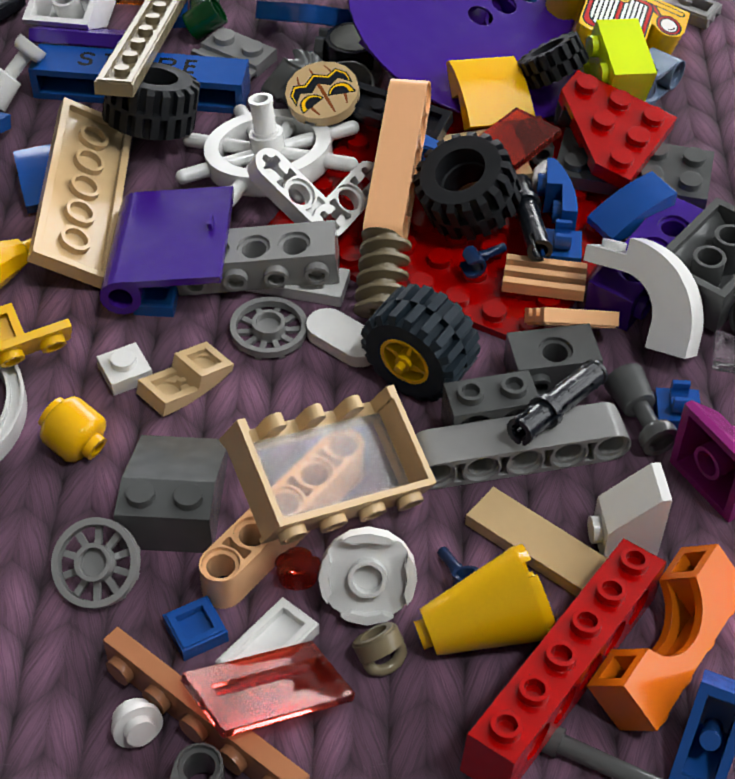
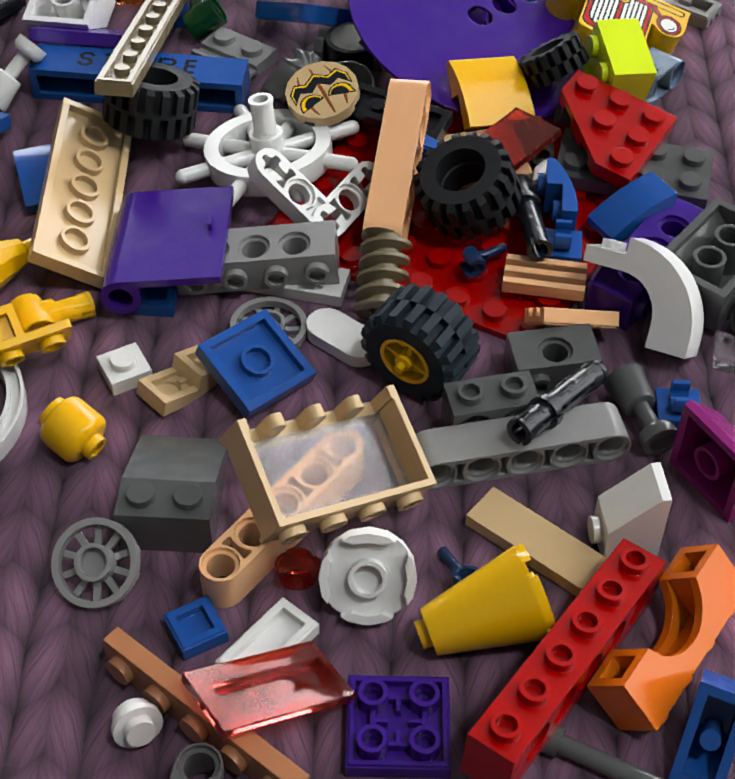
(37, 313): none -> yellow pin
(255, 363): none -> blue plate
(378, 643): dark tan tile -> none
(398, 727): none -> dark purple tile

